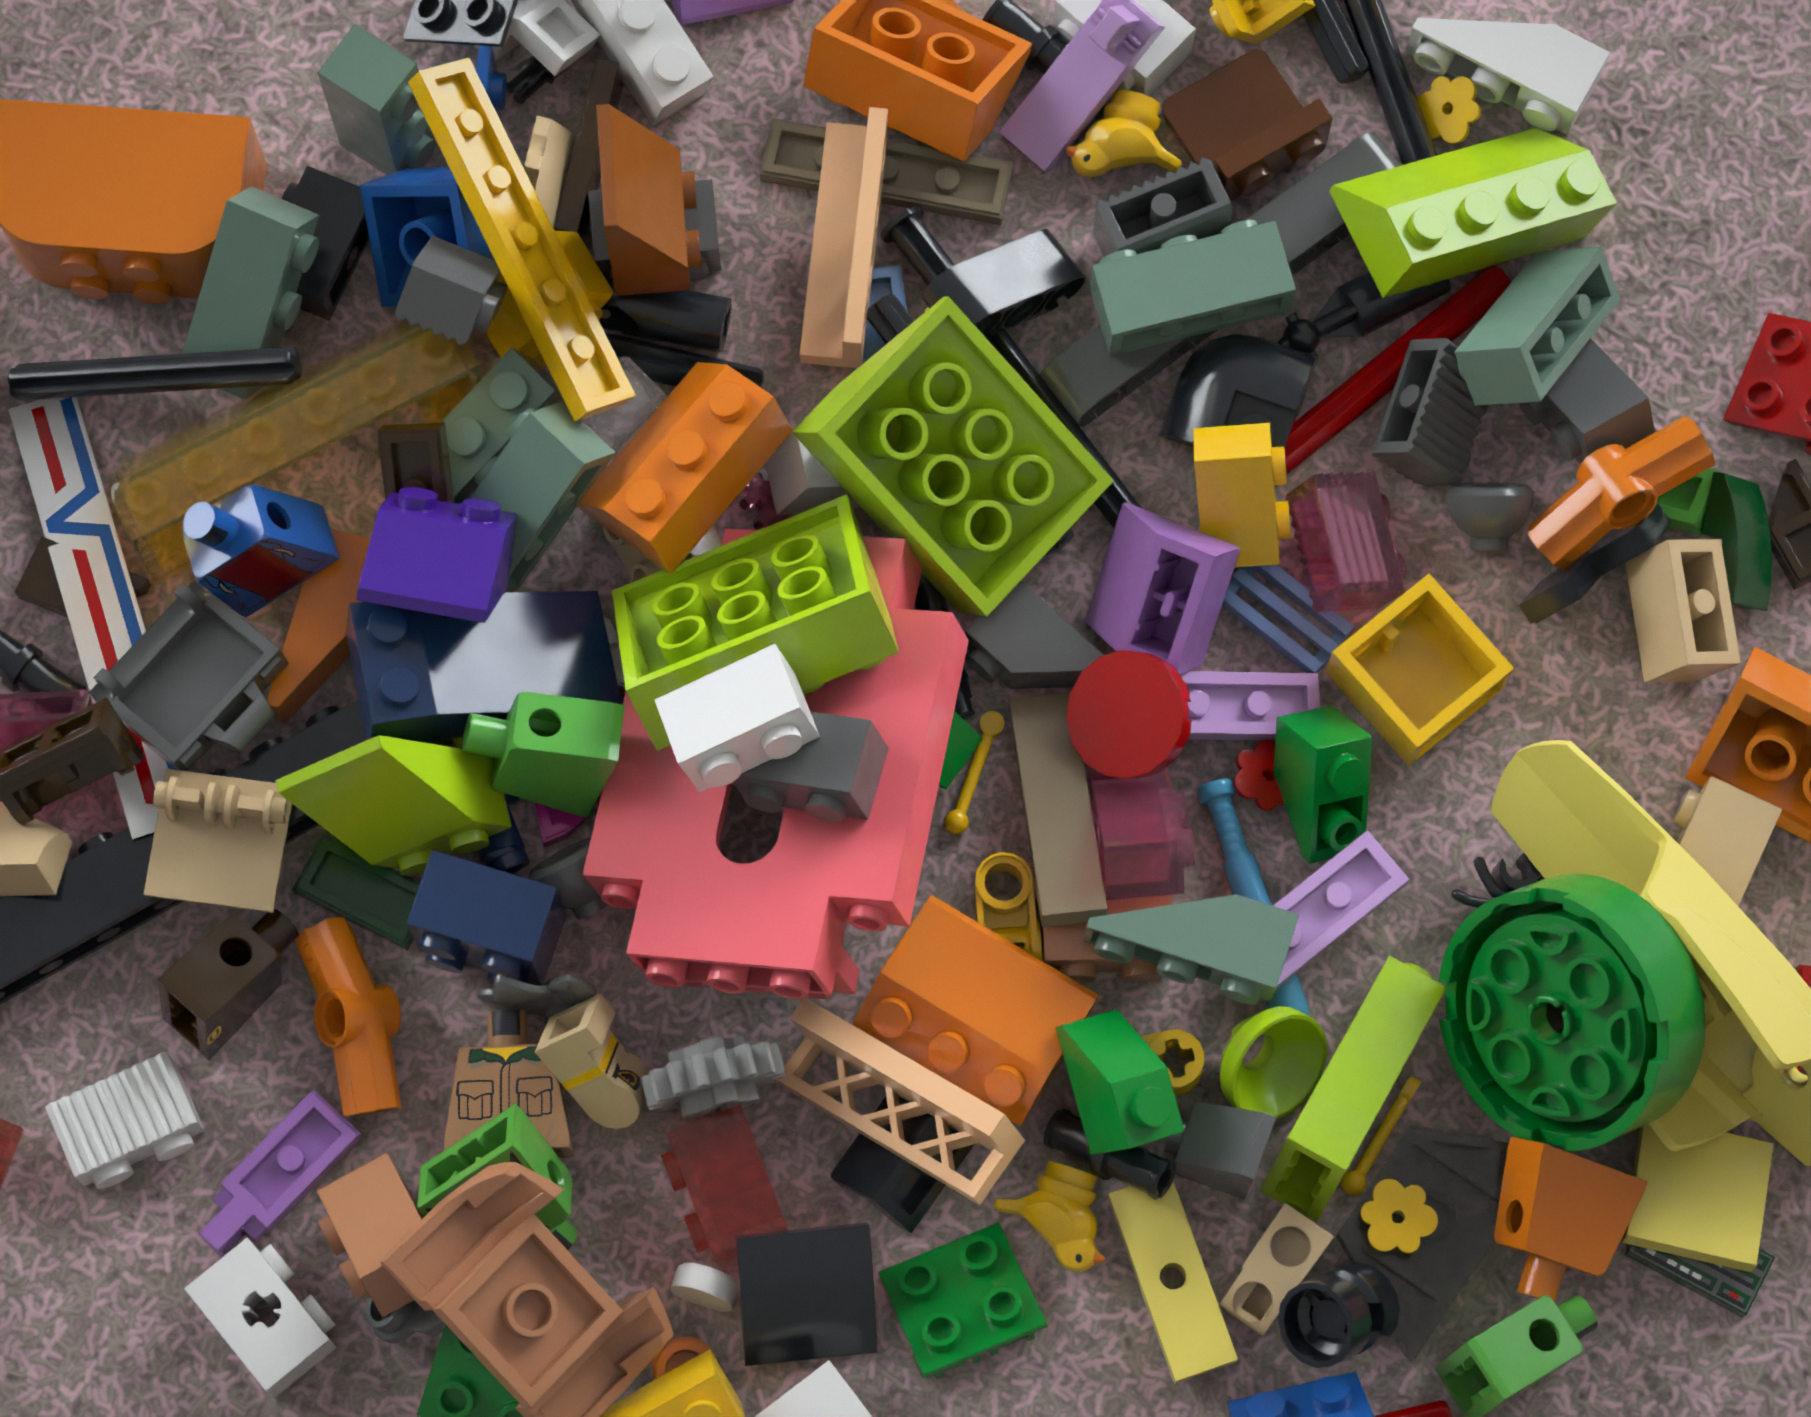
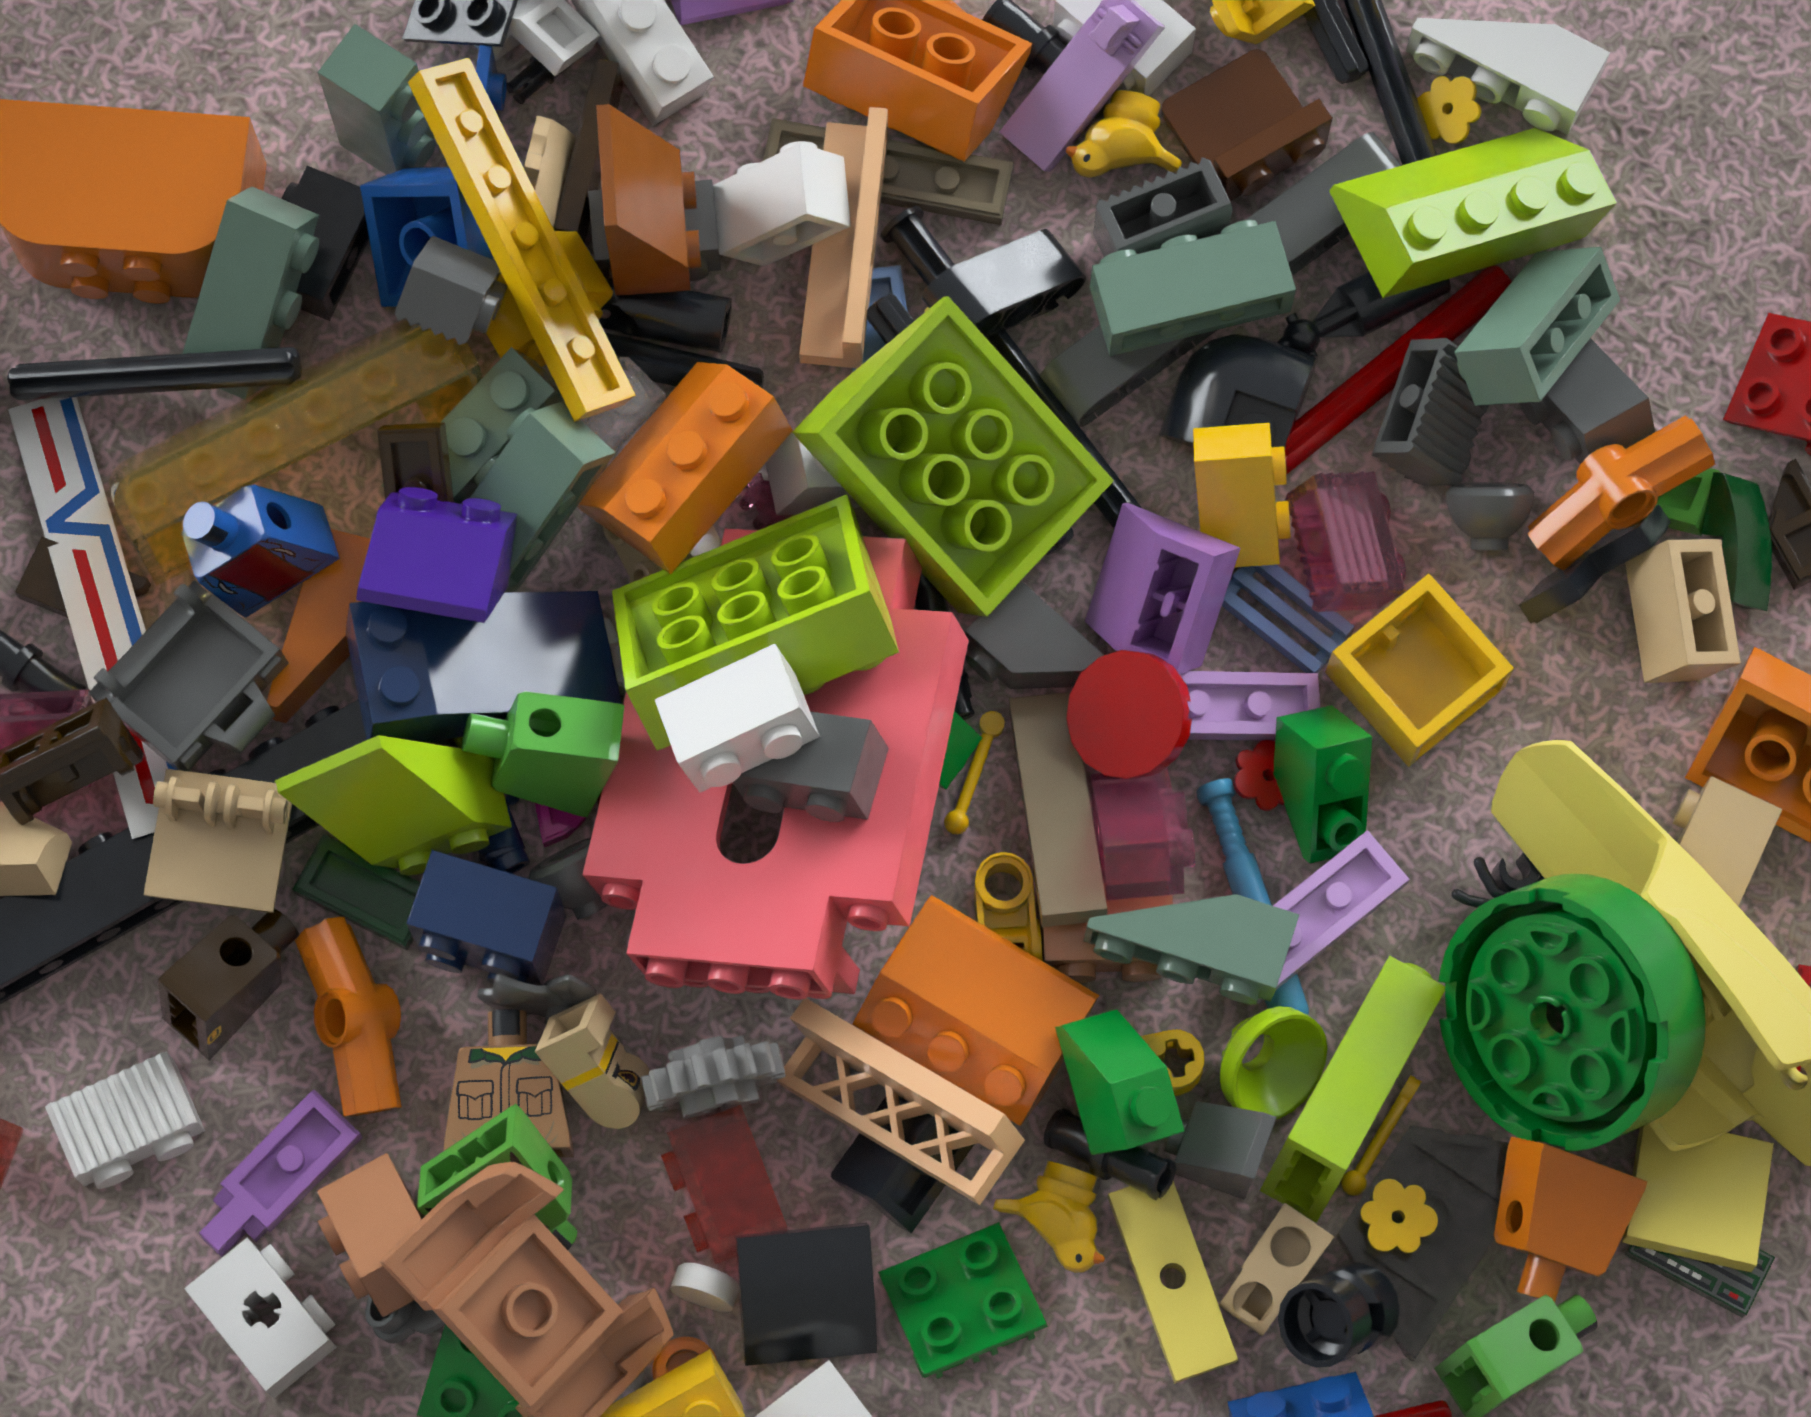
(781, 204): none -> white brick

